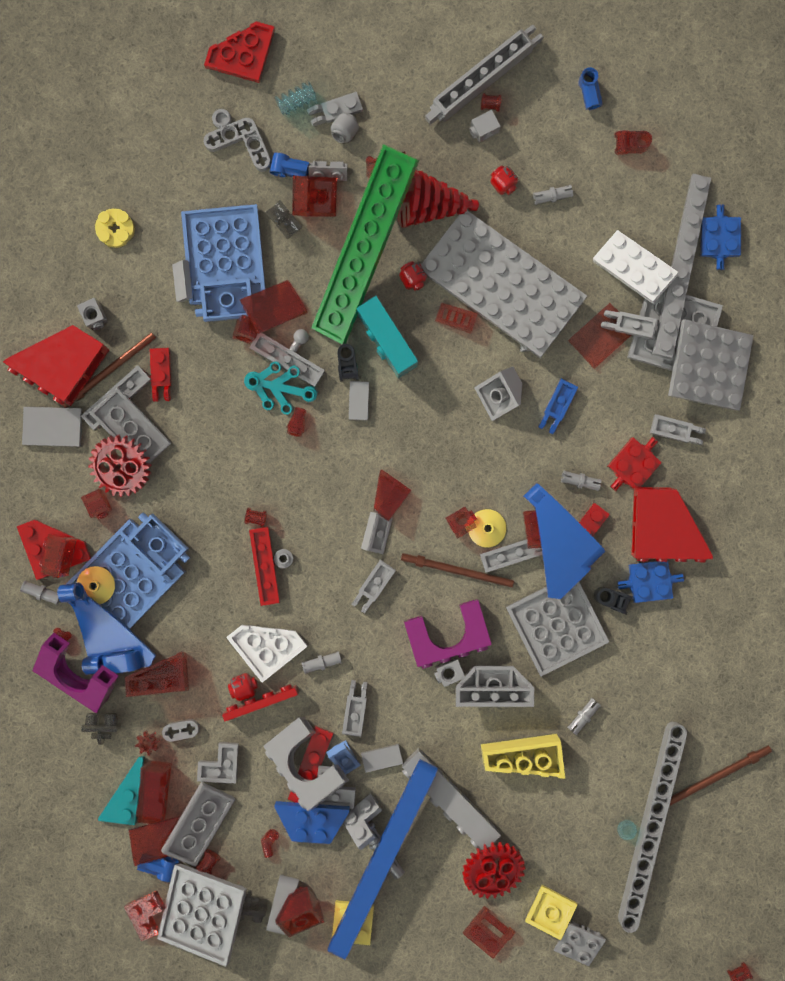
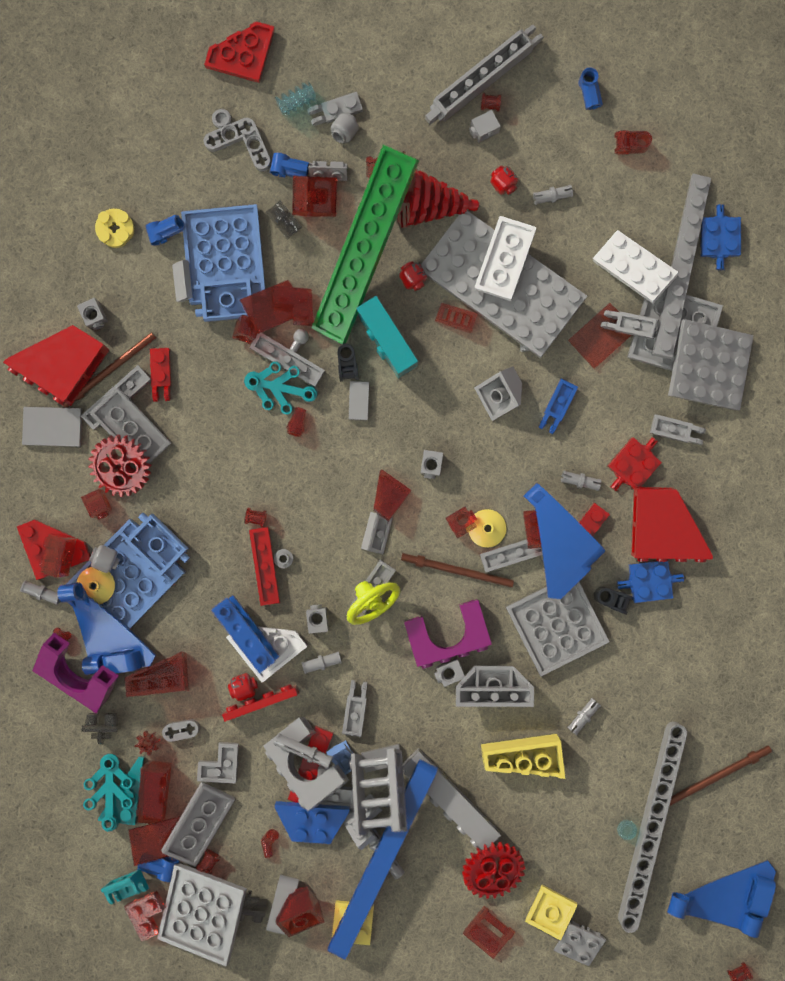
(104, 559): none -> light grey head
(109, 789): none -> teal plant
(125, 886): none -> teal hinge
(161, 230): none -> blue piece
(246, 633): none -> blue fence
(299, 300): none -> clear red plate
(304, 751): none -> light grey pin
(317, 627): none -> light grey brick
(370, 599): none -> neon yellow piece
(395, 800): none -> light grey fence
(431, 455): none -> light grey brick
(505, 258): none -> white plate
(734, 900): none -> blue panel

